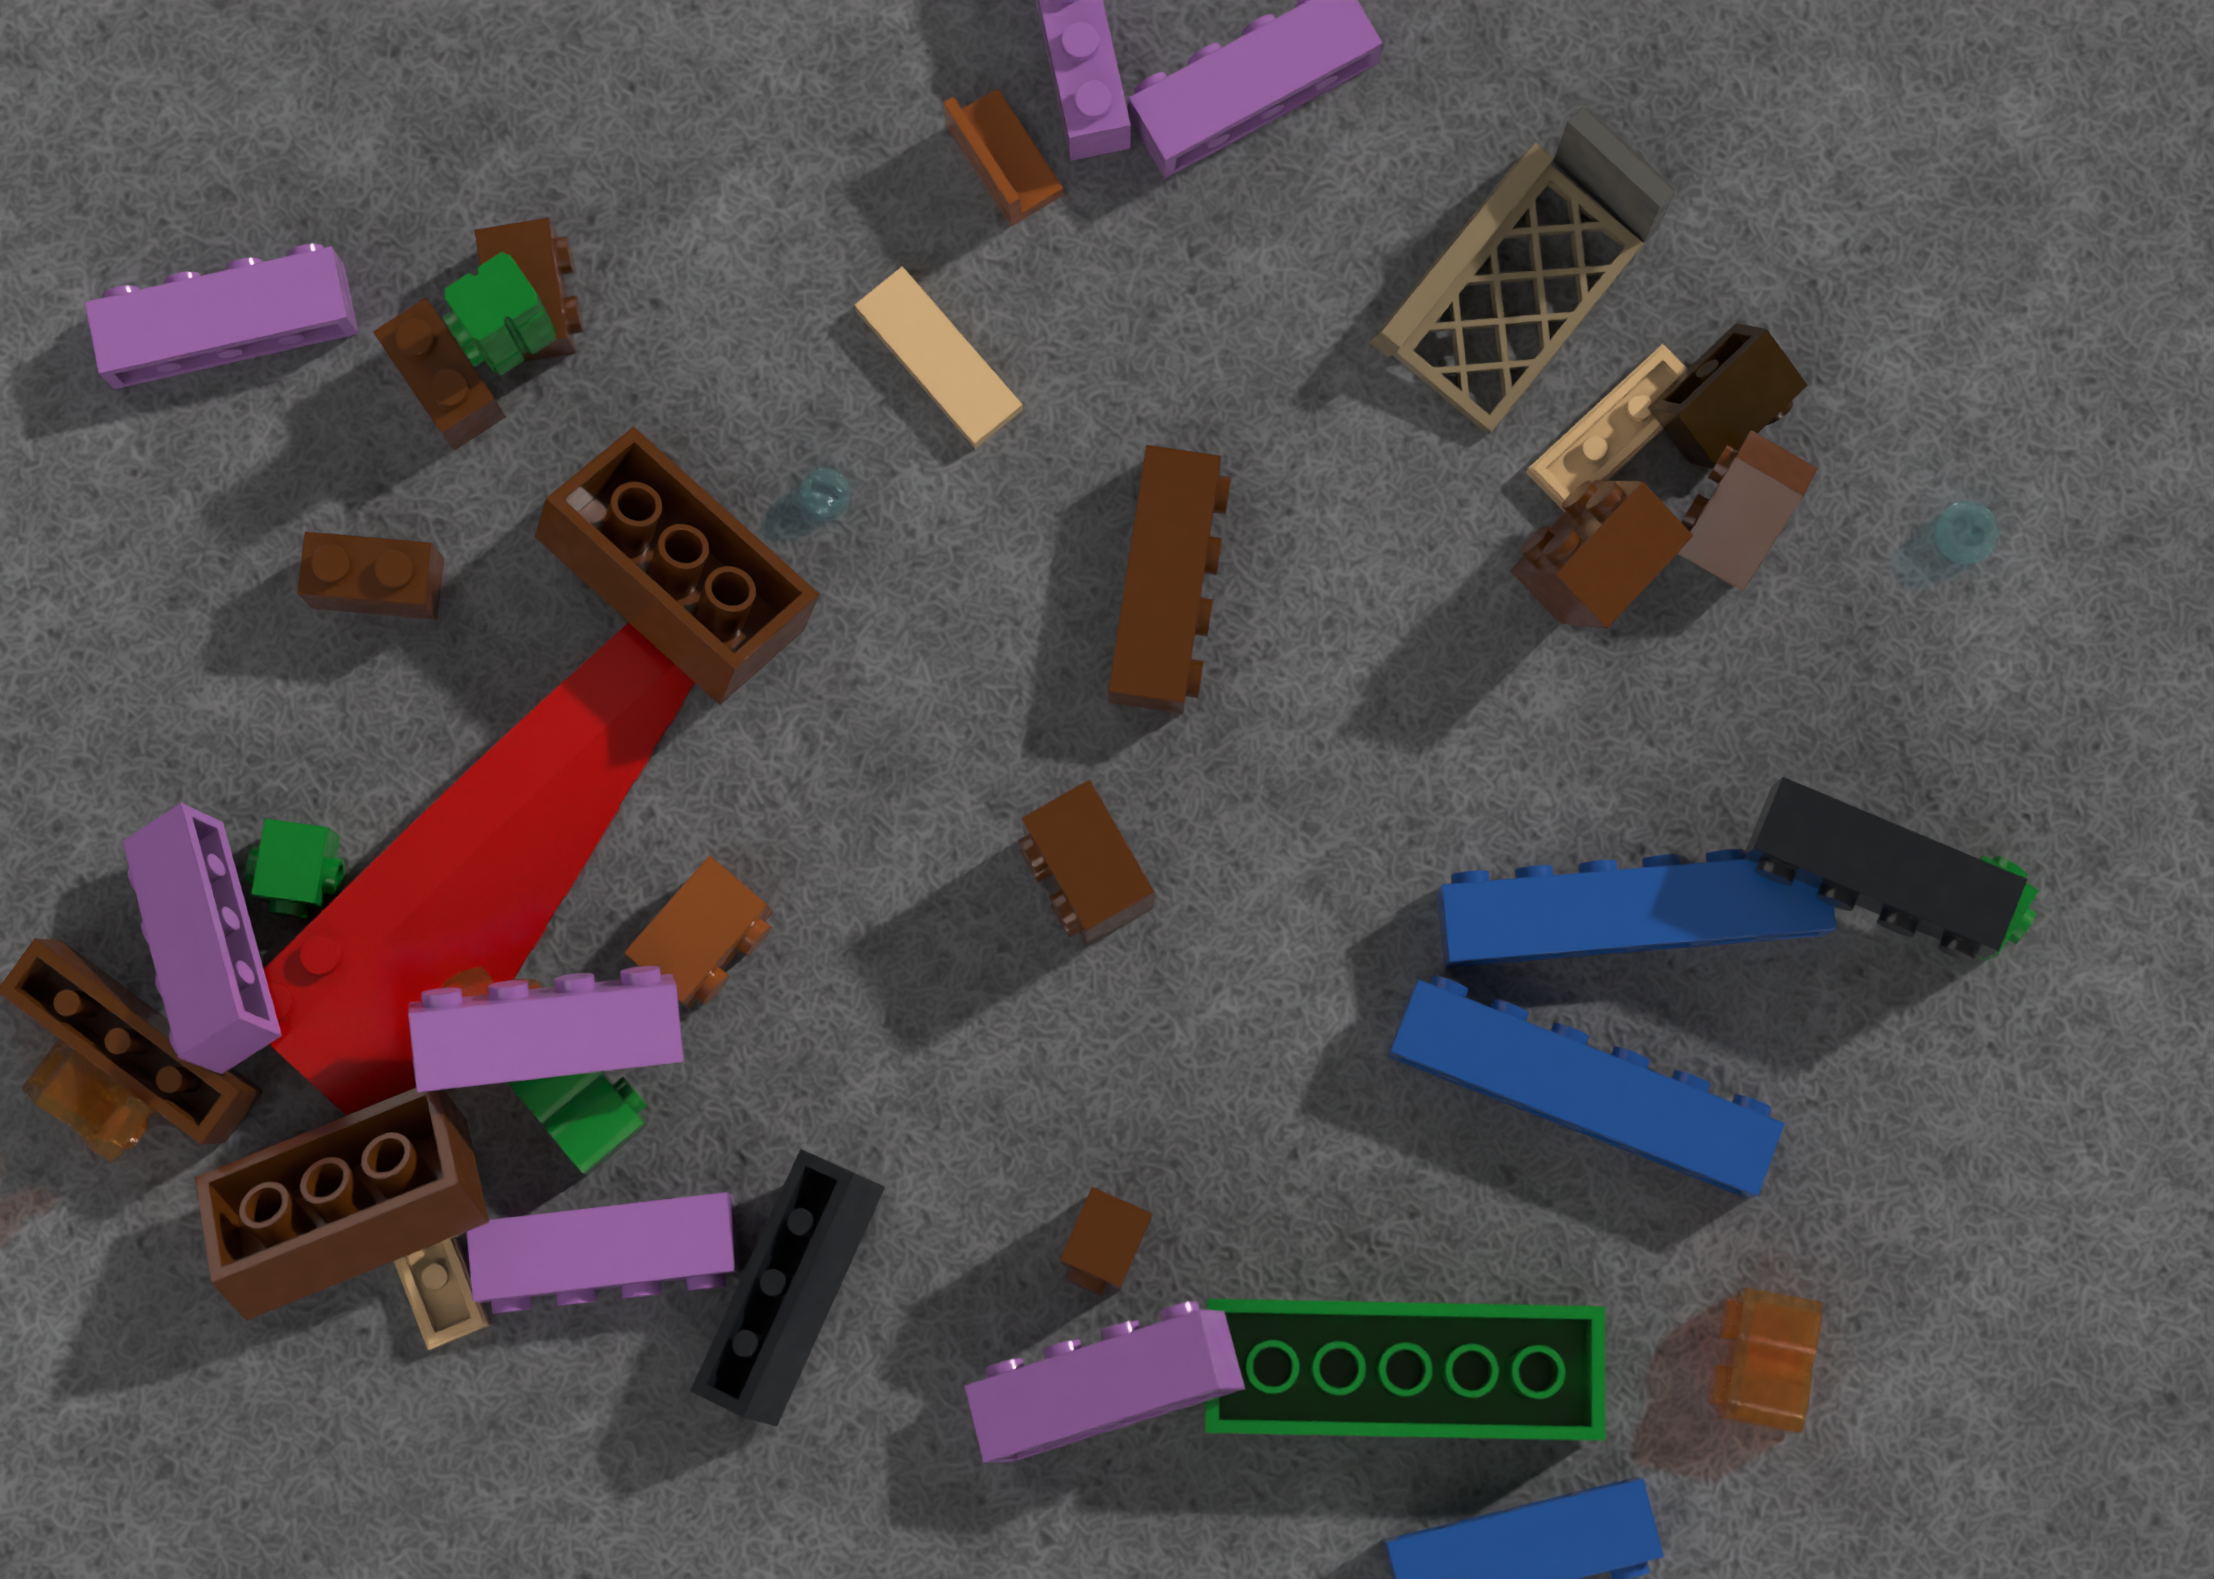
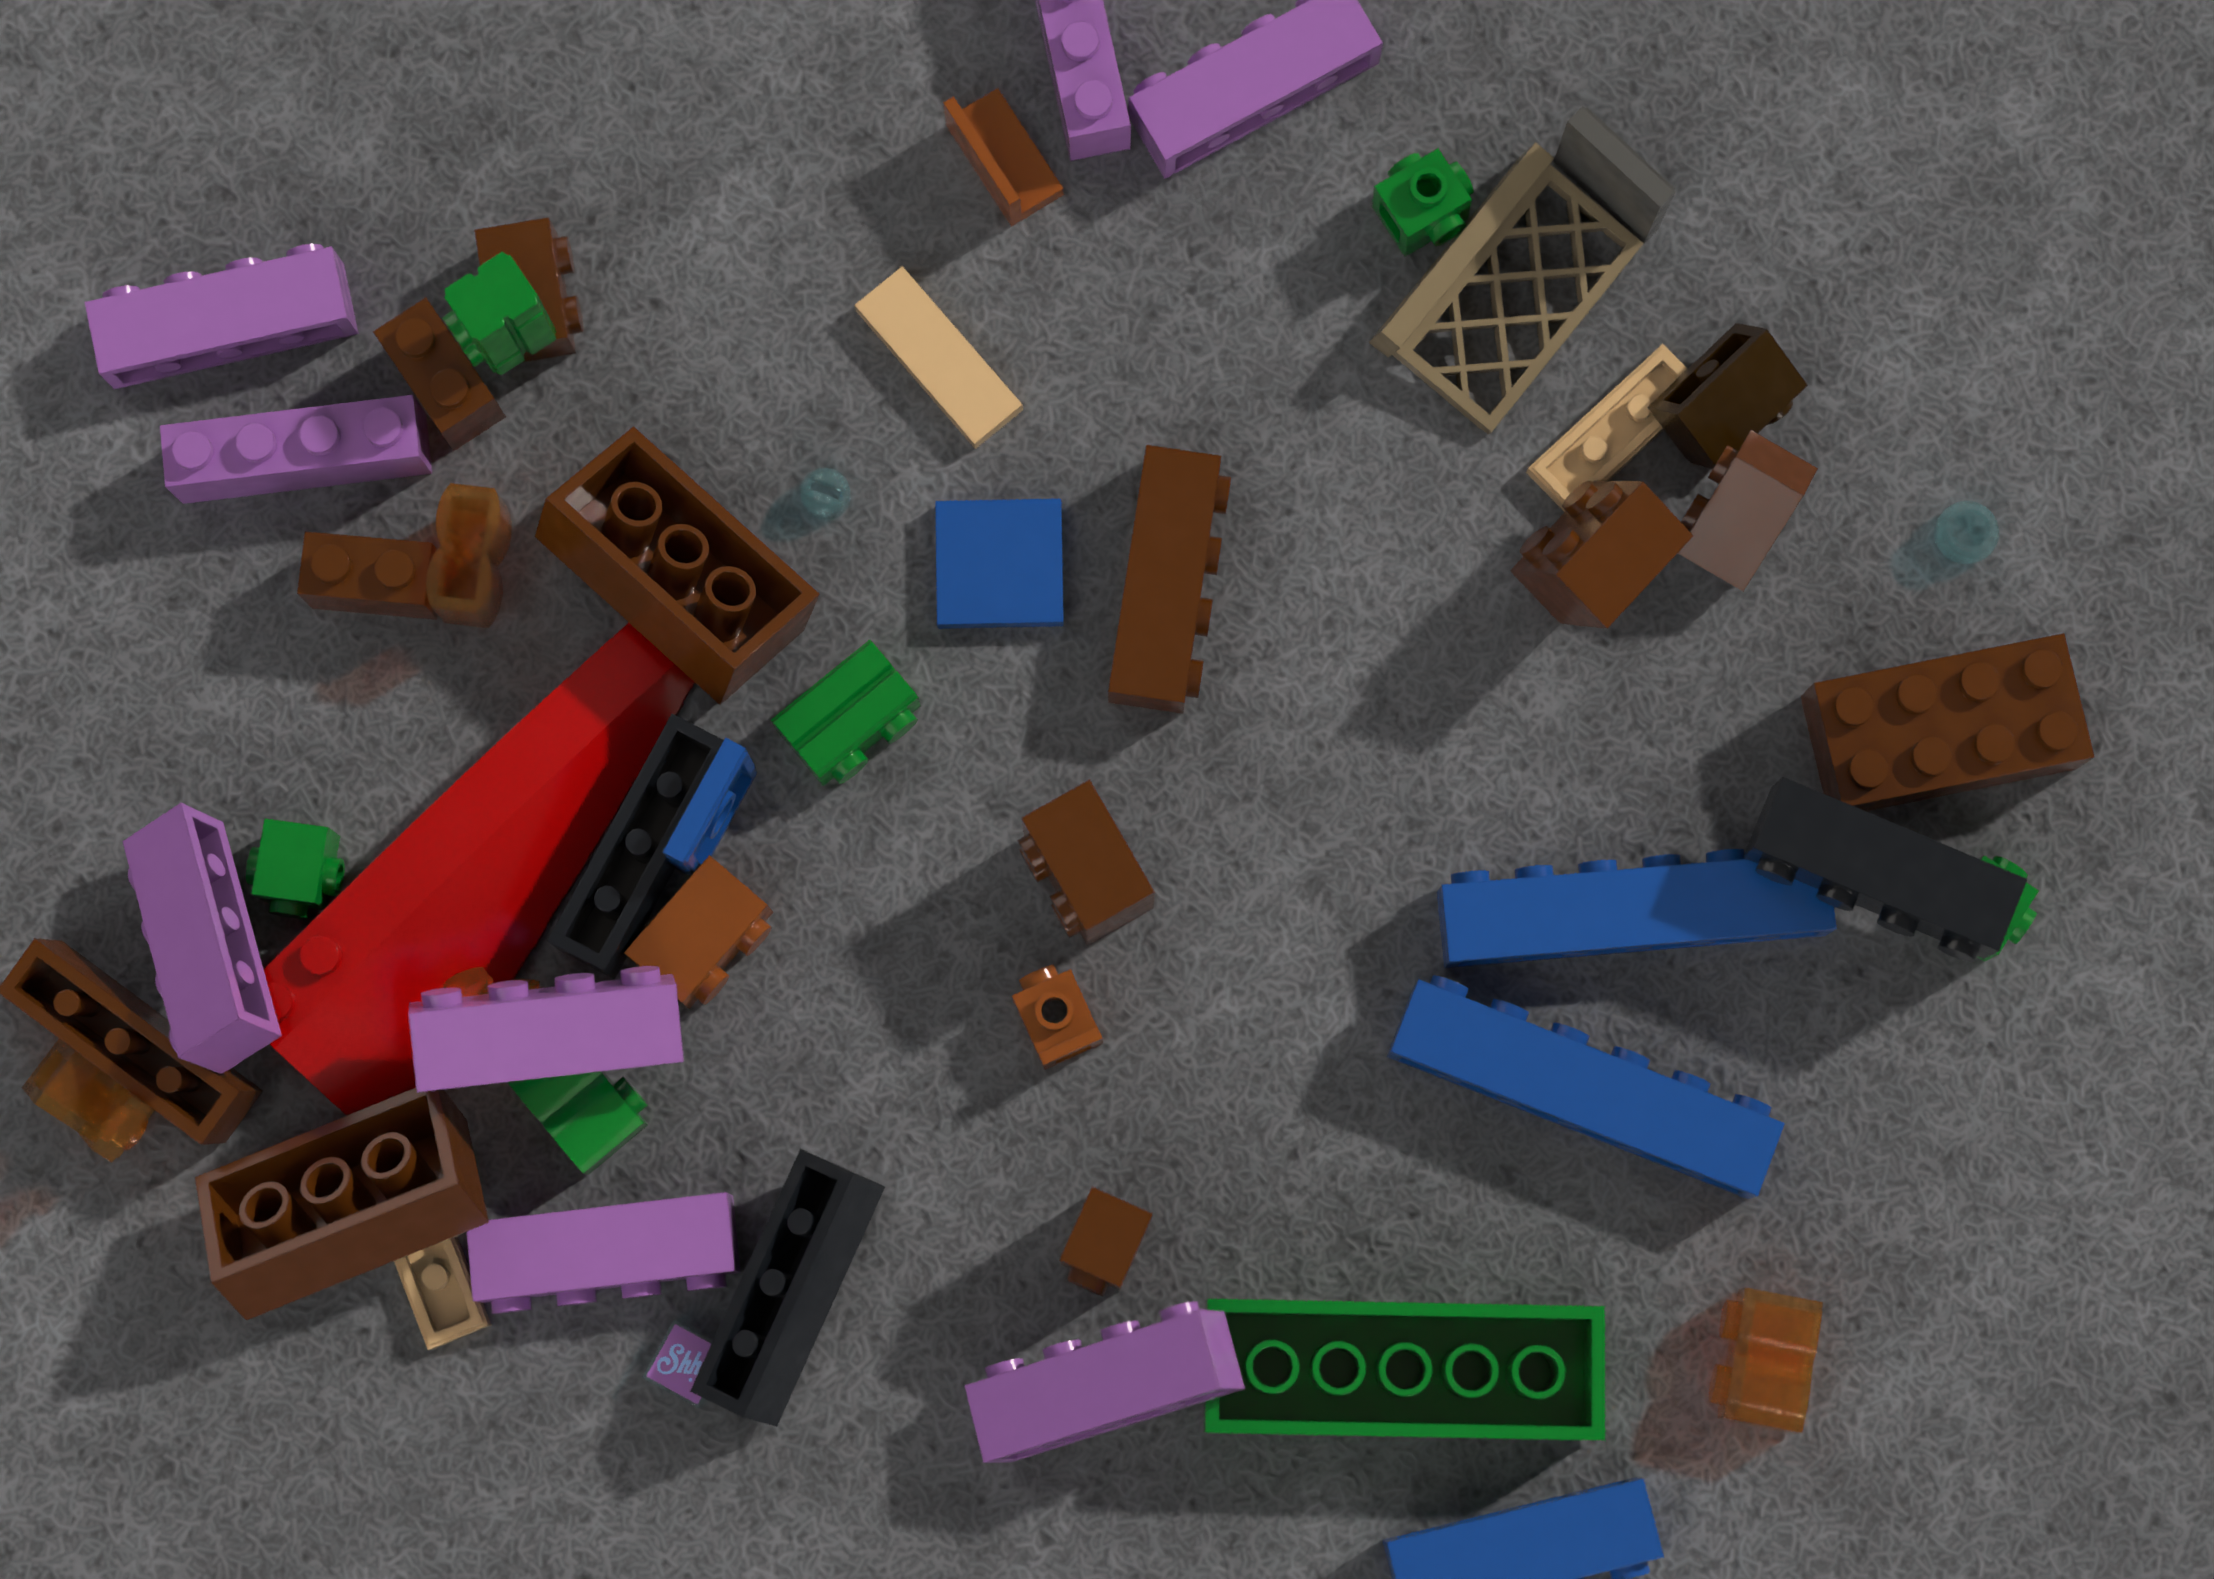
(295, 449): none -> medium lavender brick
(474, 540): none -> clear orange brick
(630, 862): none -> black brick
(679, 1362): none -> medium lavender tile
(711, 808): none -> blue tile
(848, 715): none -> green brick
(999, 563): none -> blue tile
(1056, 1040): none -> dark orange brick
(1423, 201): none -> green brick
(1948, 724): none -> reddish brown brick

